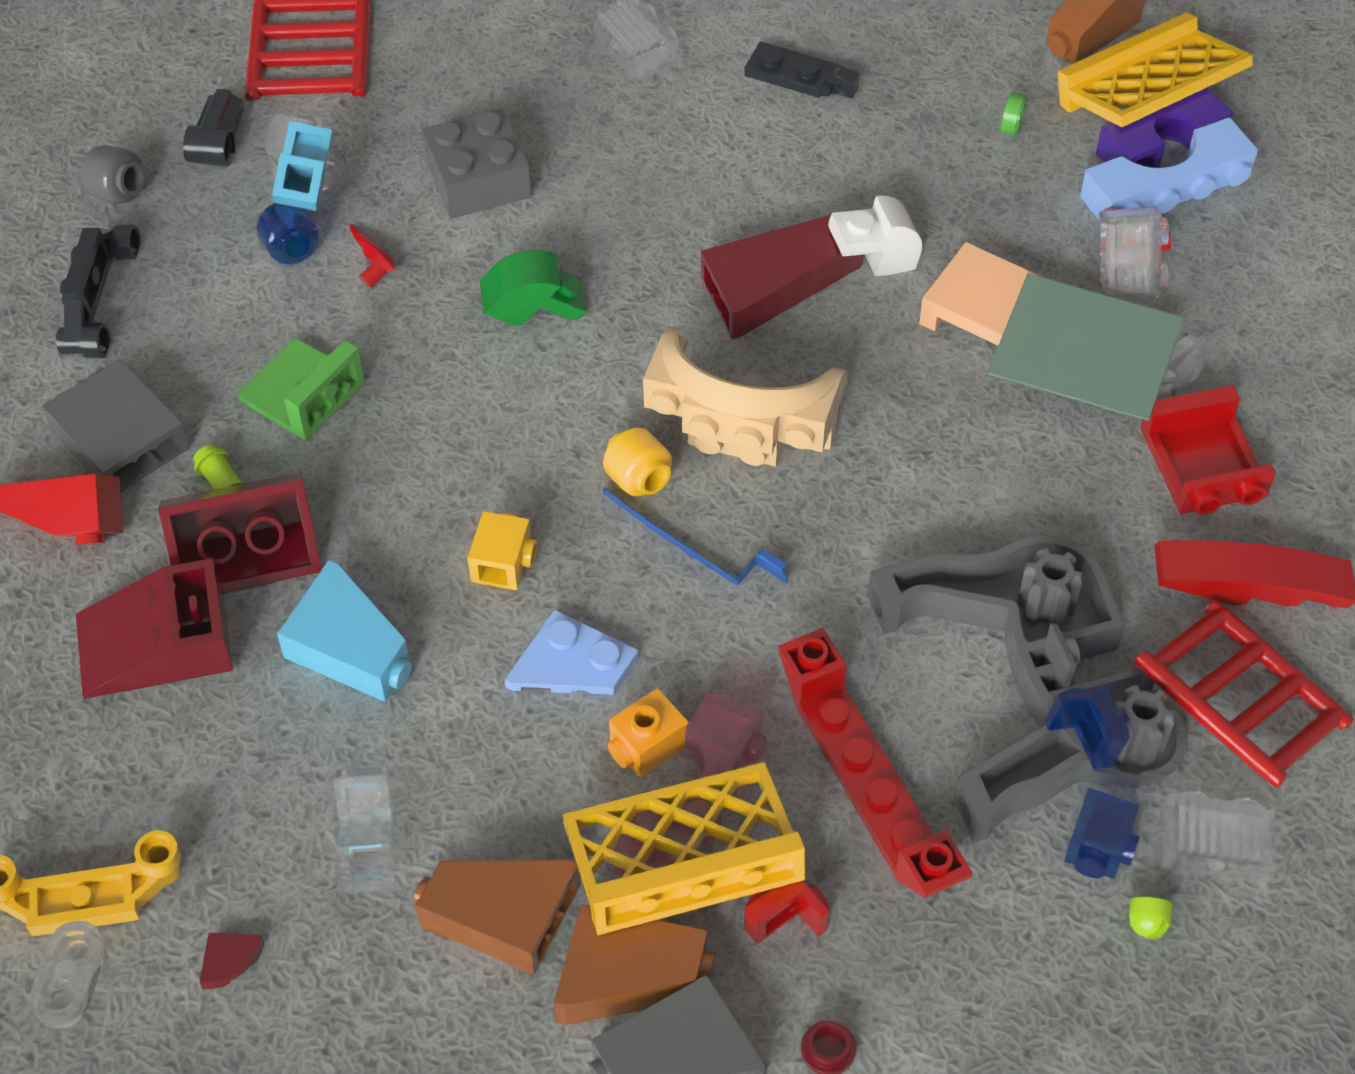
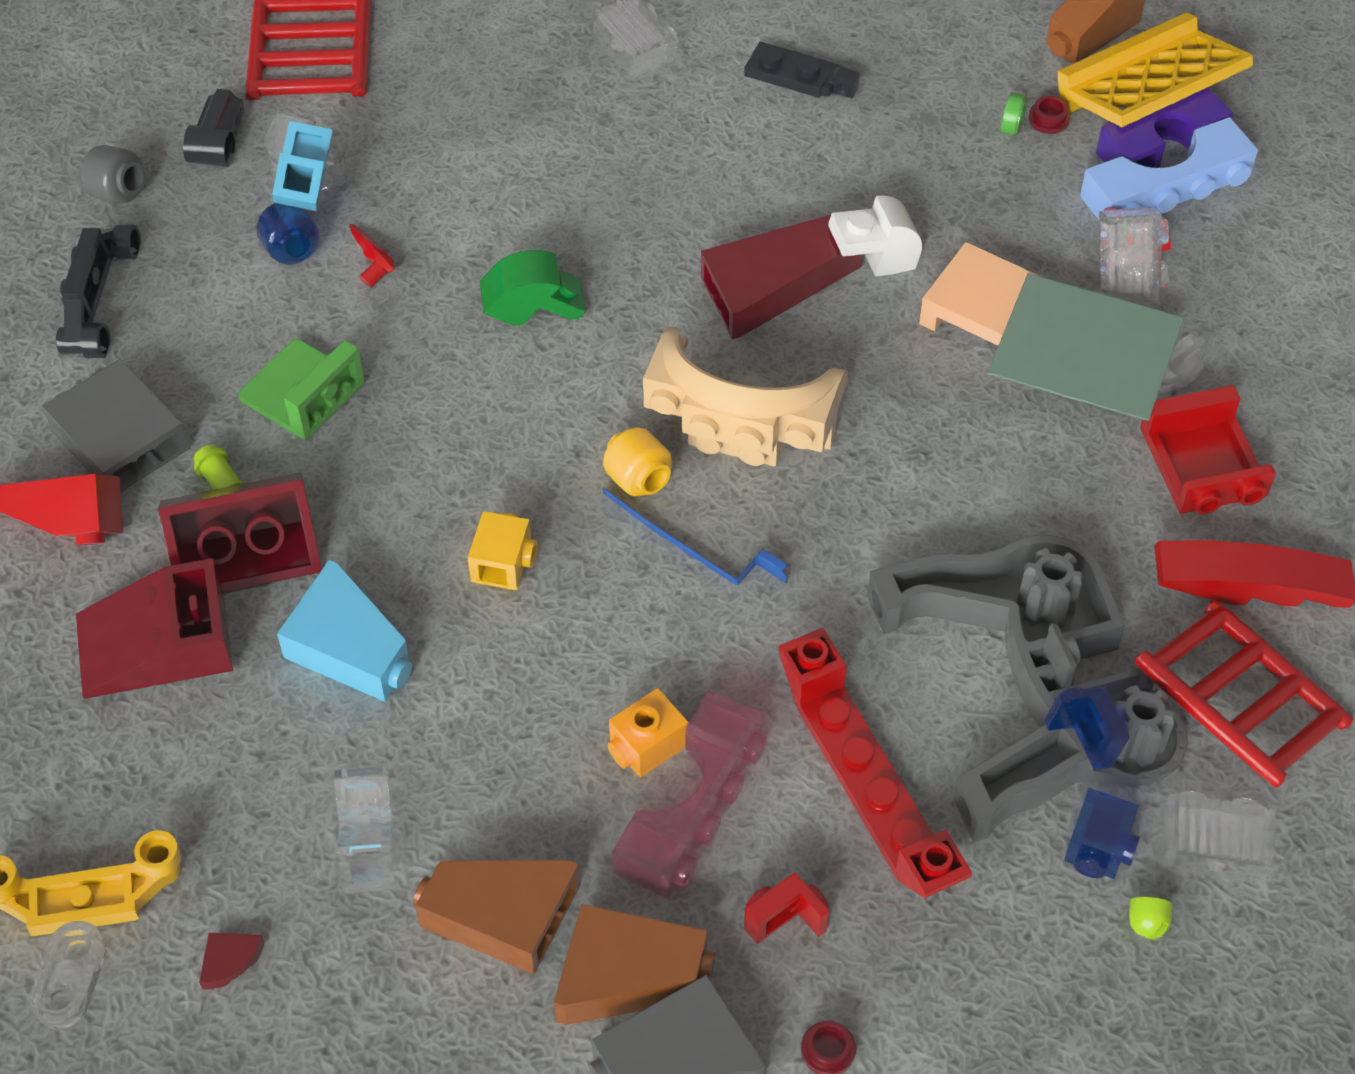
(476, 163): dark grey brick -> none
(572, 658): light blue wing -> none
(695, 877): yellow fence -> none
(1049, 115): none -> dark red plate

